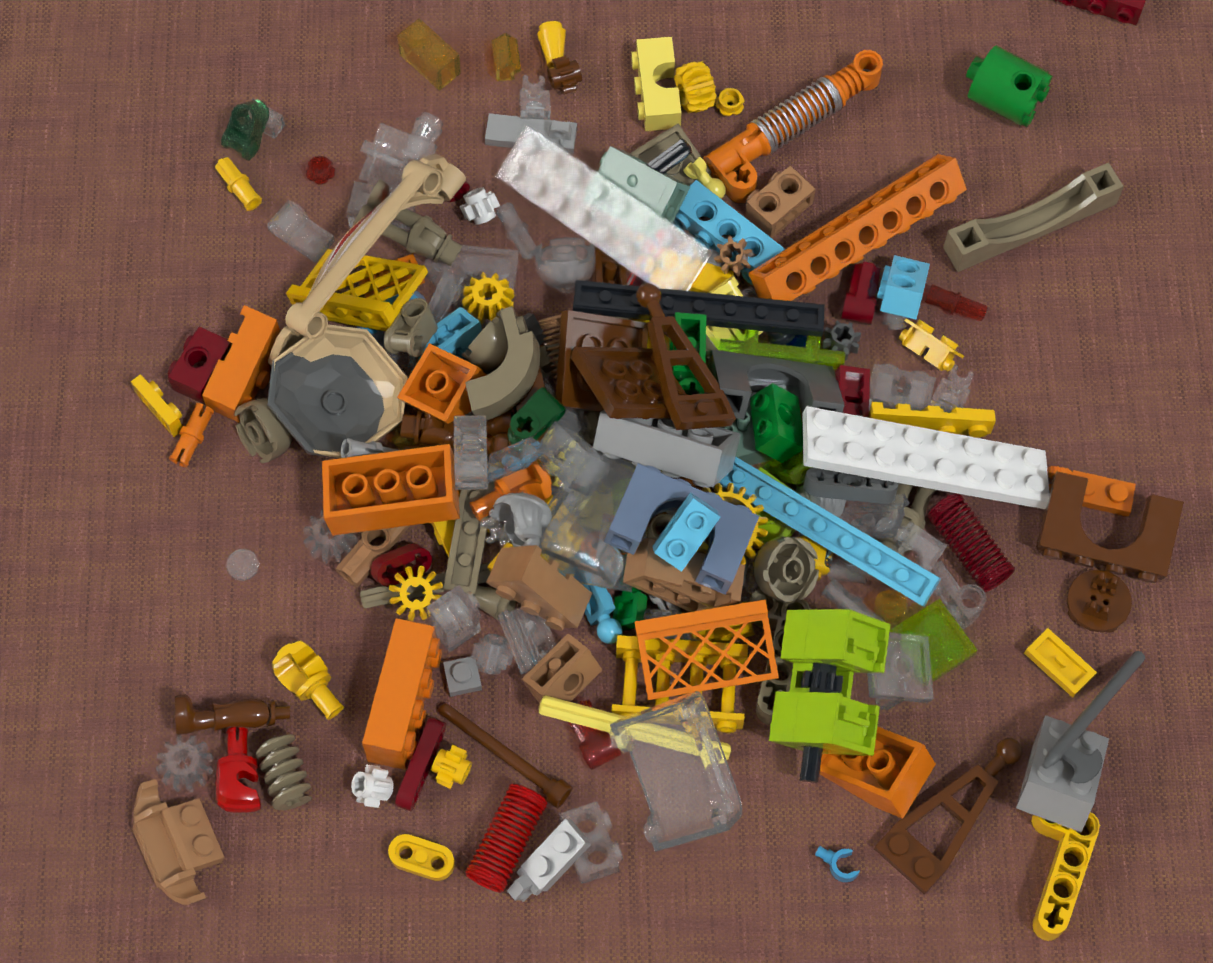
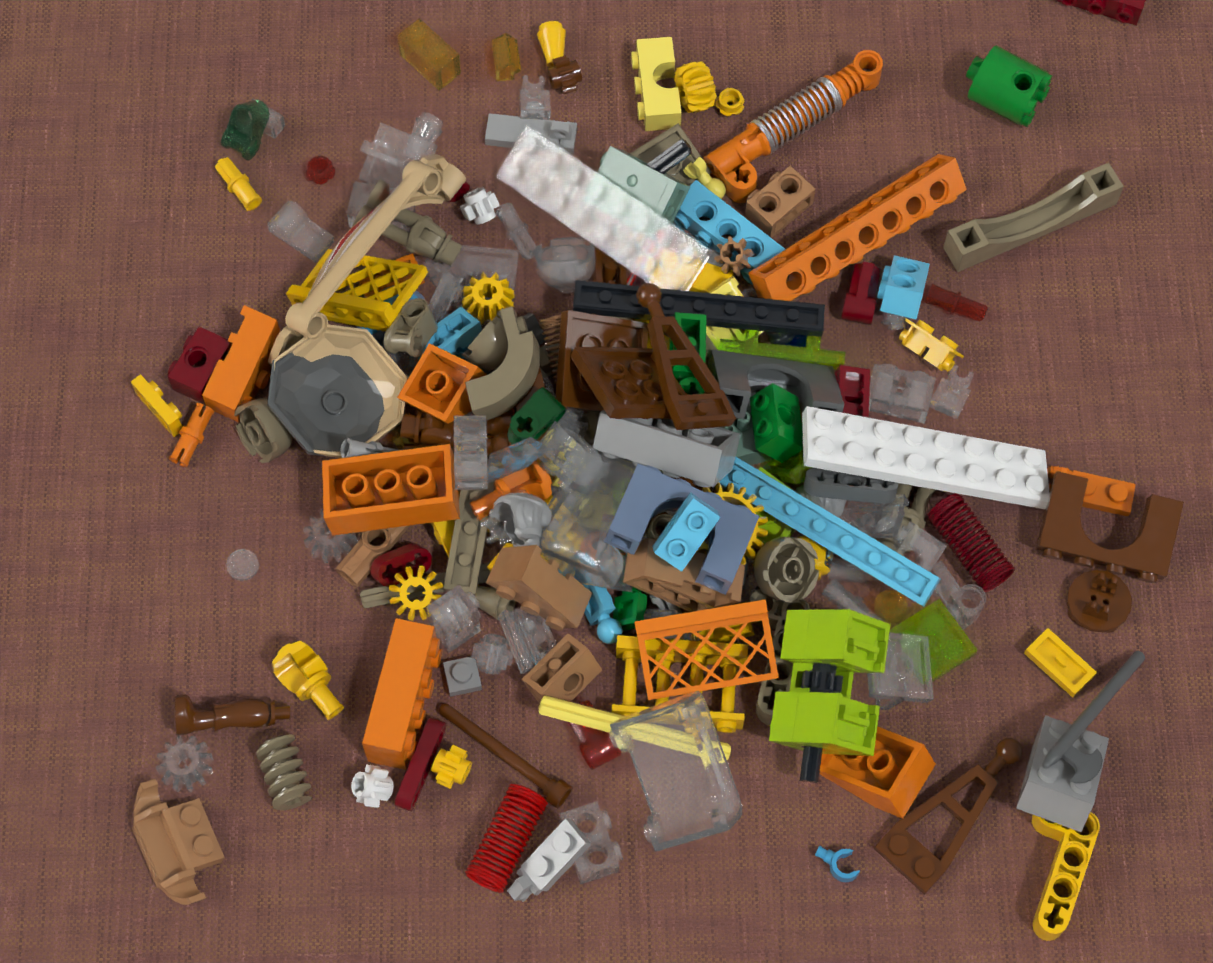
(231, 793): red piece -> none
(422, 857): yellow plate -> none
(844, 332): dark grey gear -> none
(959, 421): yellow wing -> none

